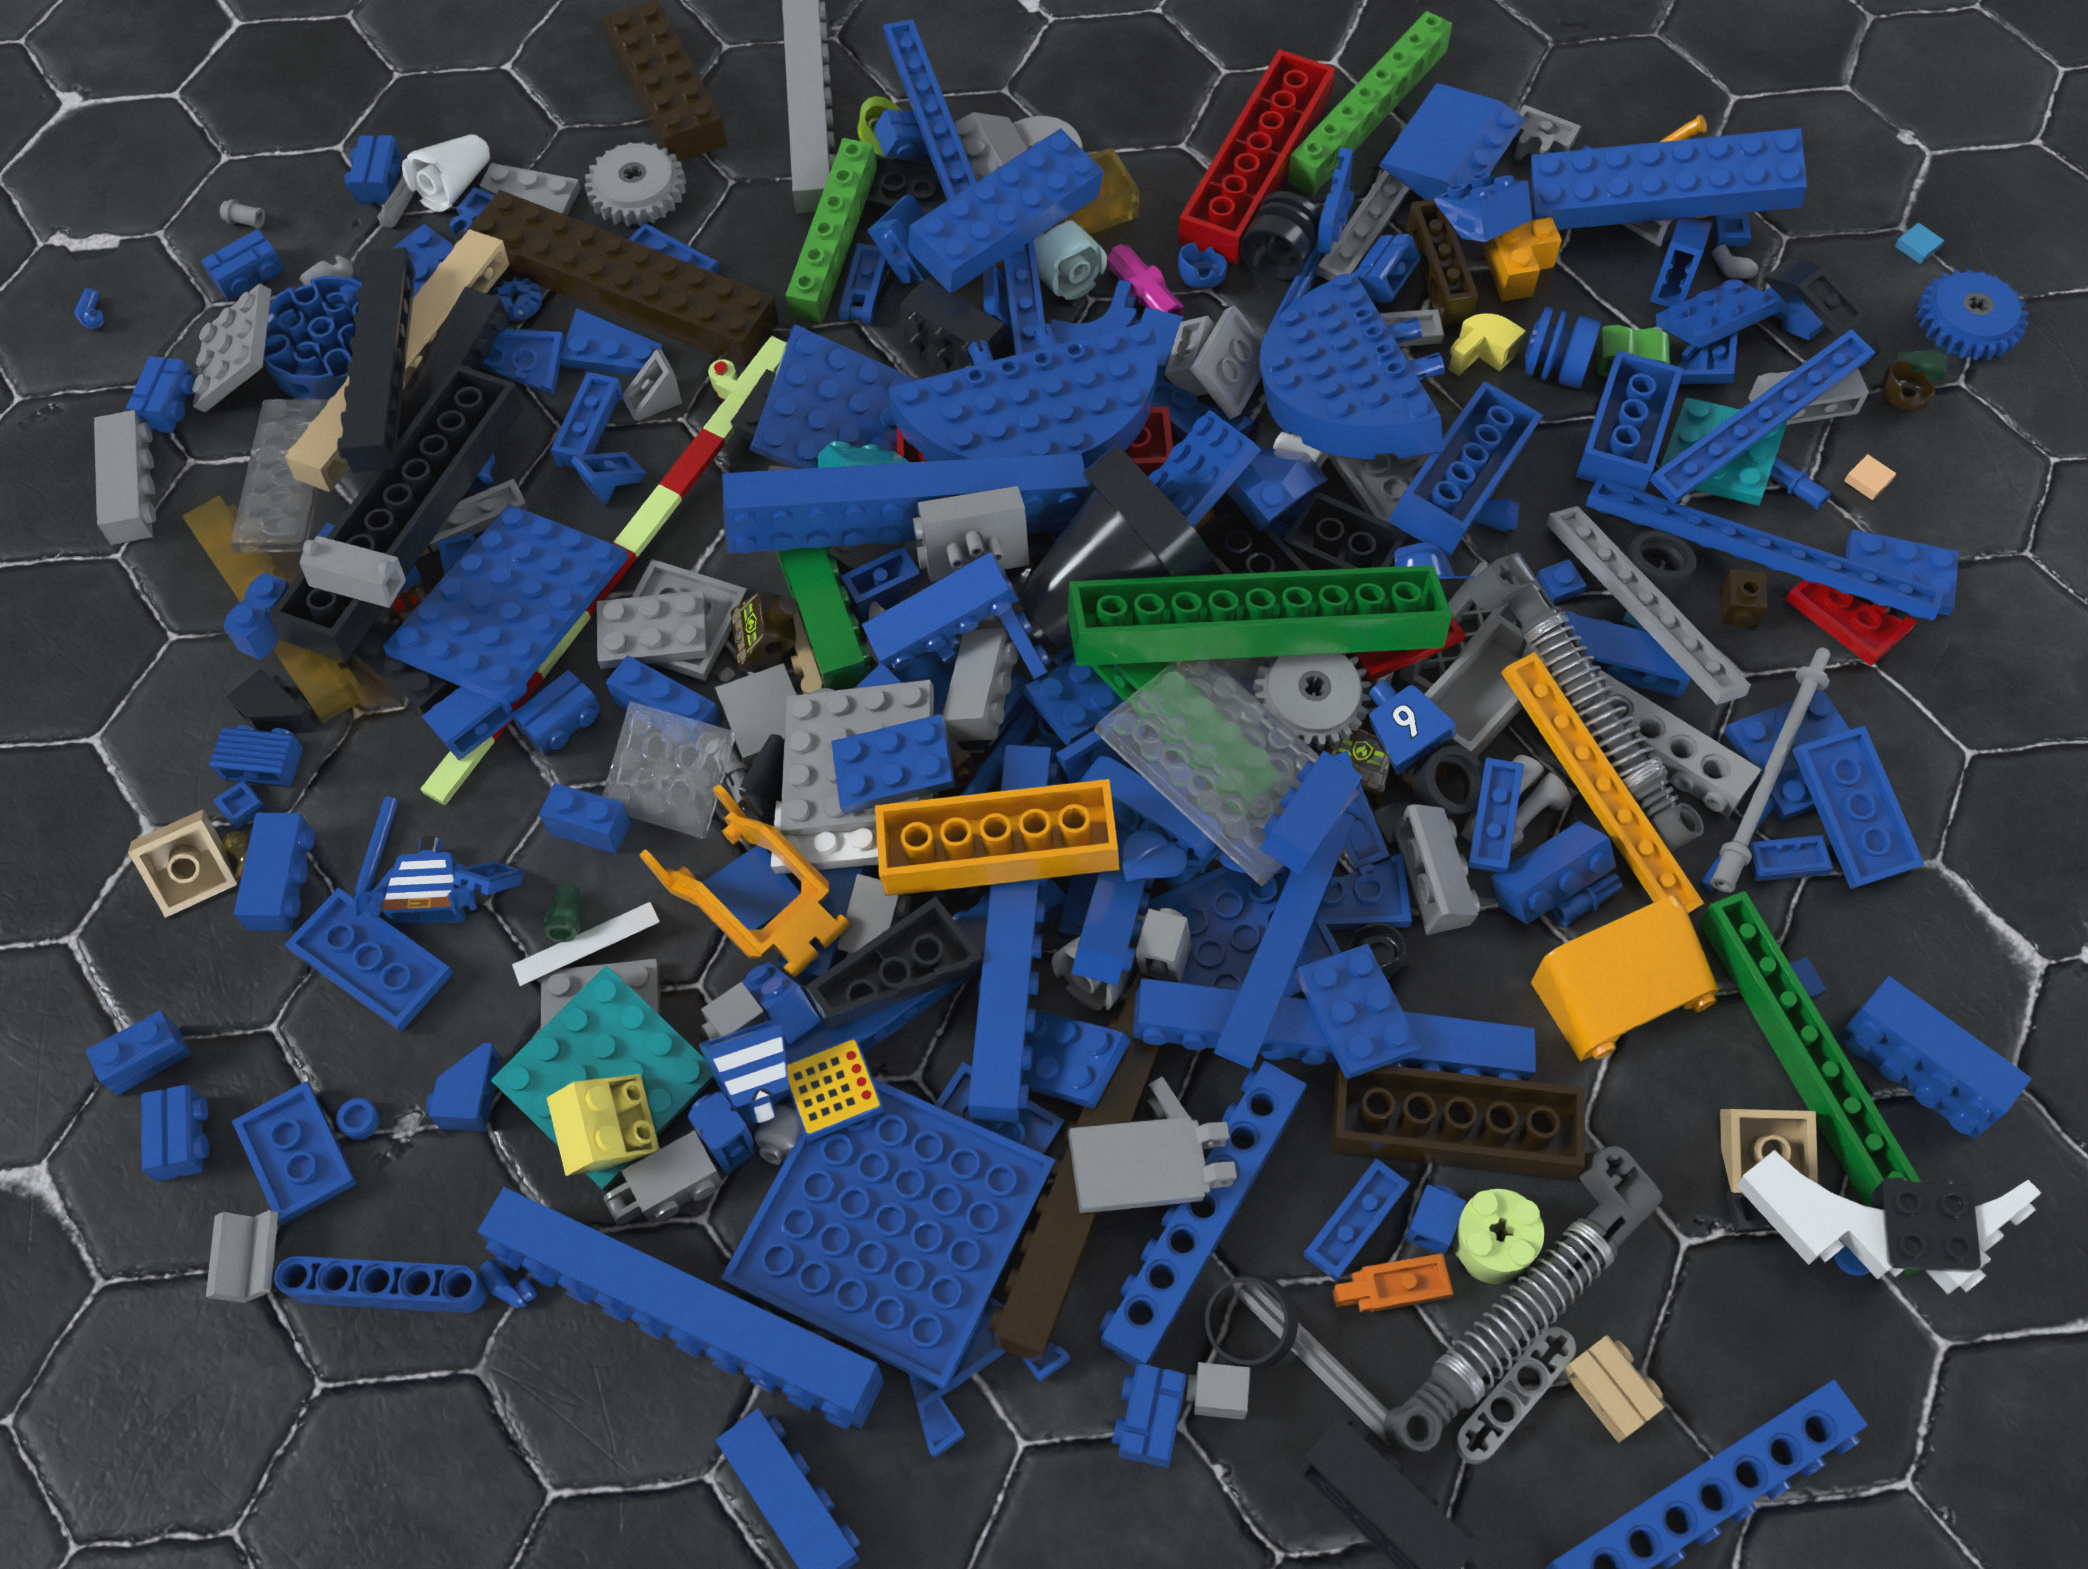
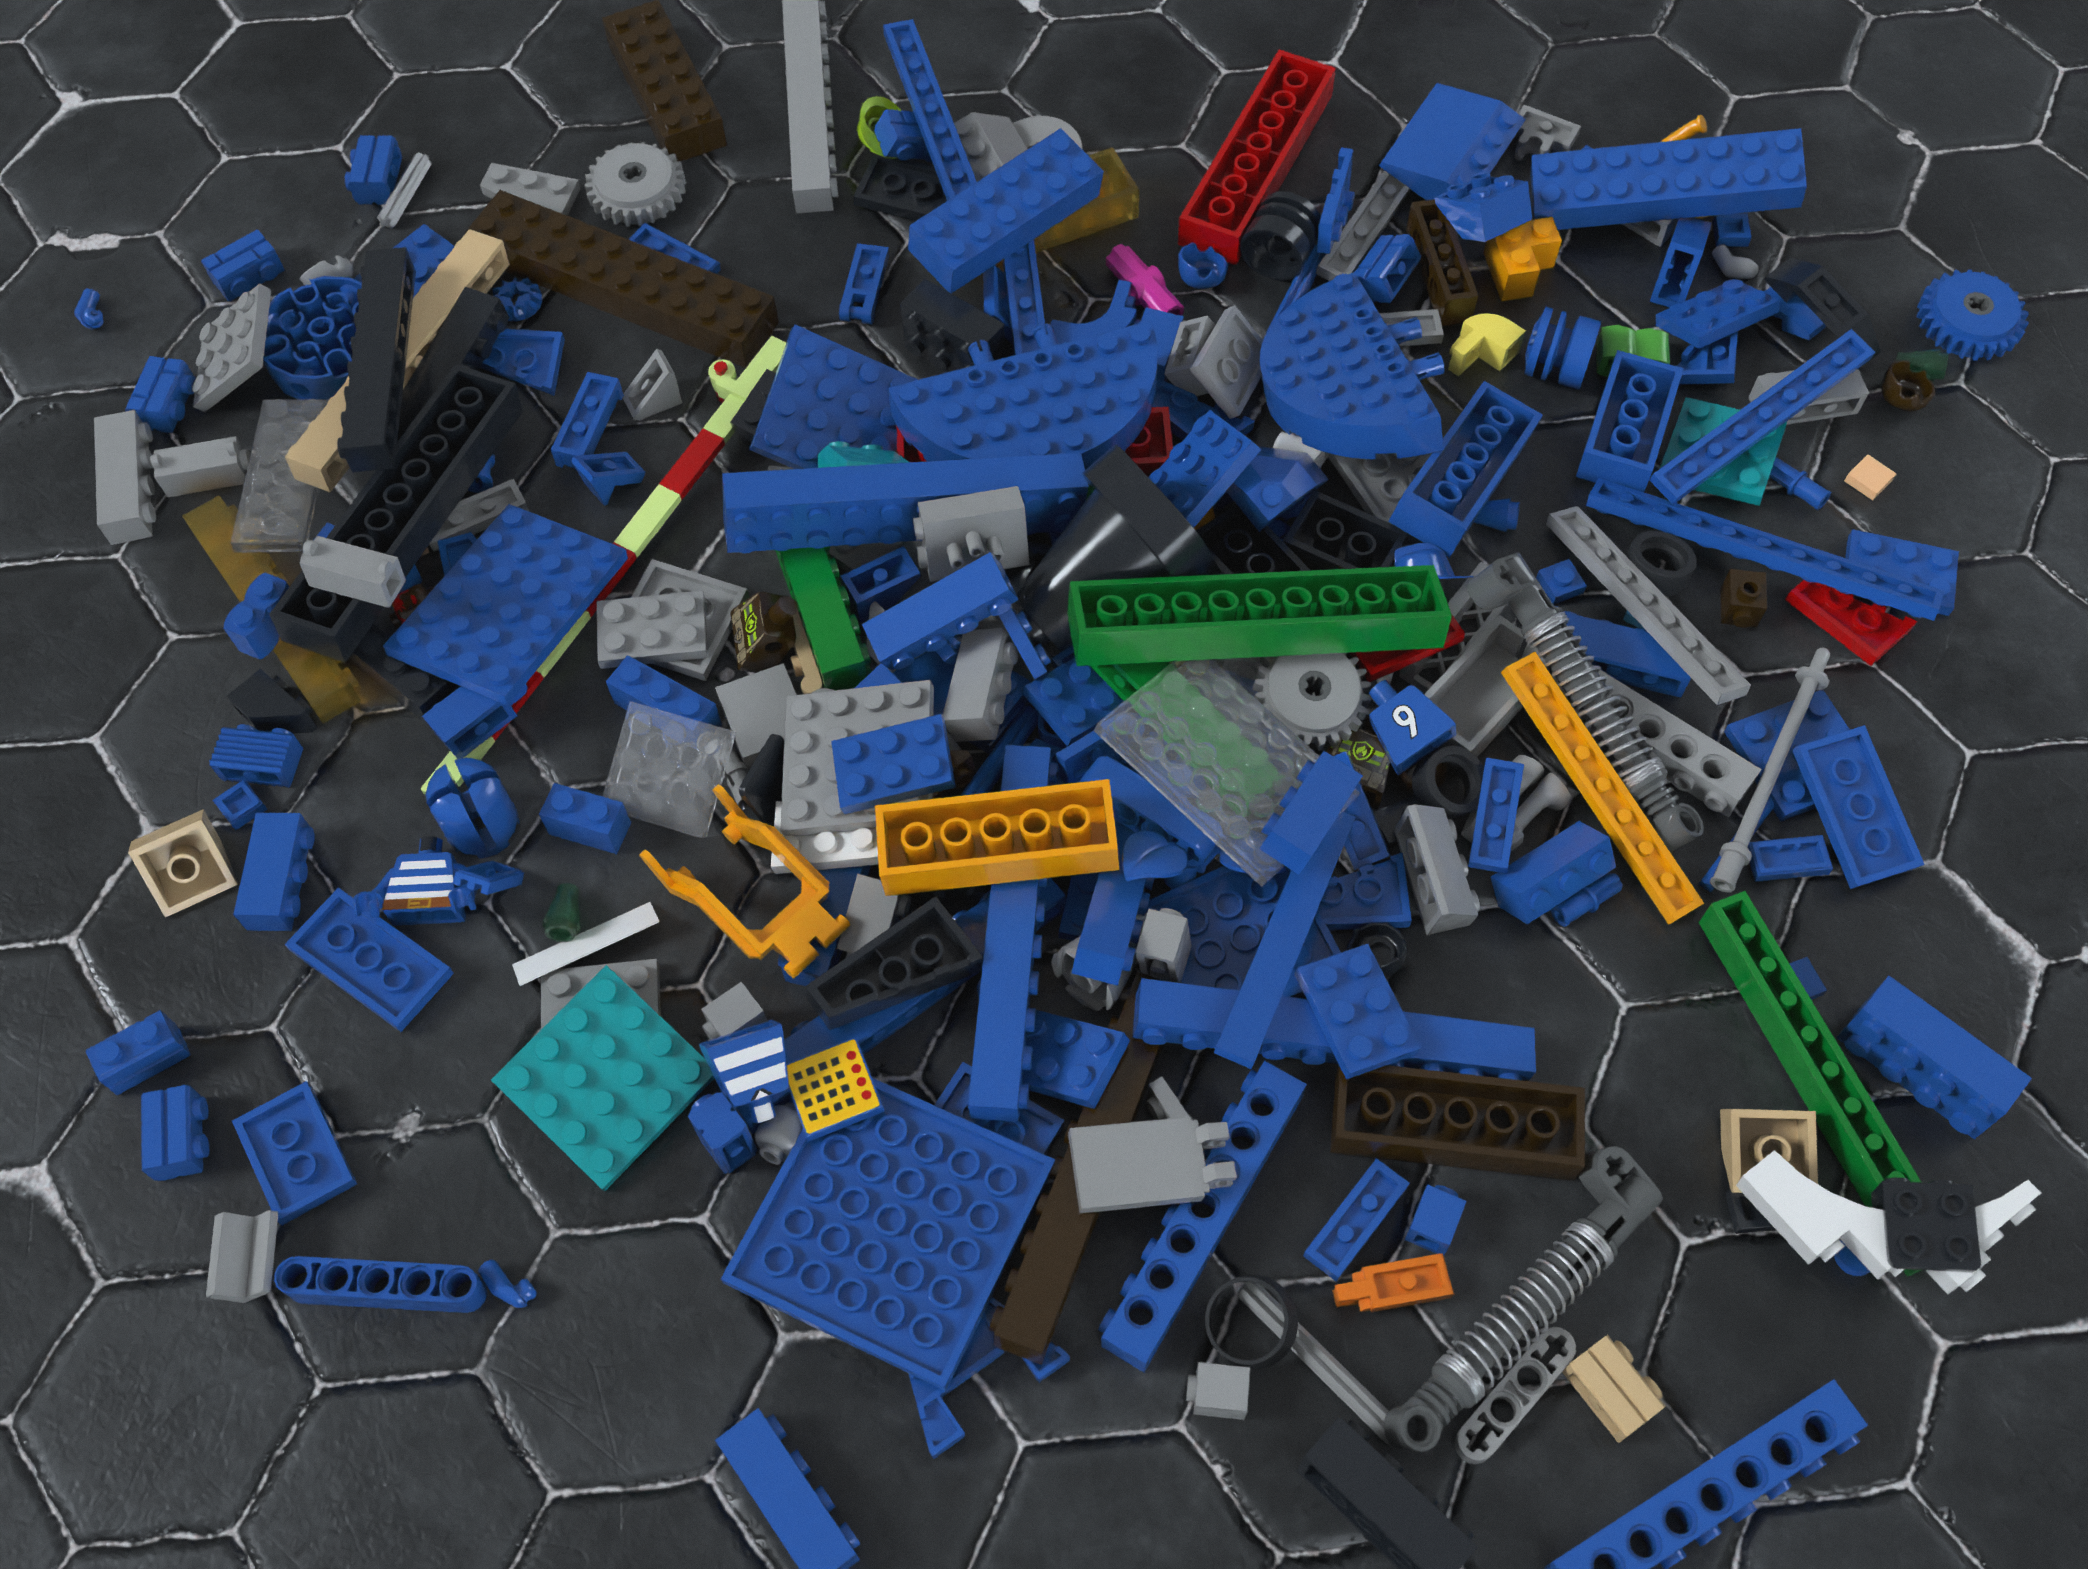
(200, 466): none -> light grey brick
(234, 213): light grey pin -> none
(237, 844): clear yellow arm -> none
(358, 1119): blue tile -> none
(376, 845): blue bar -> none
(445, 170): white cone -> none
(458, 810): none -> blue cylinder
(465, 1091): blue slope -> none
(470, 210): blue plate -> none
(556, 713): blue brick -> none
(602, 1123): light yellow slope -> none
(605, 346): blue wing -> none
(664, 1182): light grey brick -> none
(683, 1309): blue brick -> none
(752, 889): blue tile -> none
(781, 1000): blue brick -> none
(831, 231): bright green brick -> none
(892, 239): blue bracket -> none
(1069, 260): light aqua brick -> none
(1151, 1415): blue brick -> none
(1369, 102): bright green brick -> none
(1515, 1221): yellowish green brick -> none
(1625, 977): light orange windscreen -> none
(1919, 243): dark azure tile -> none

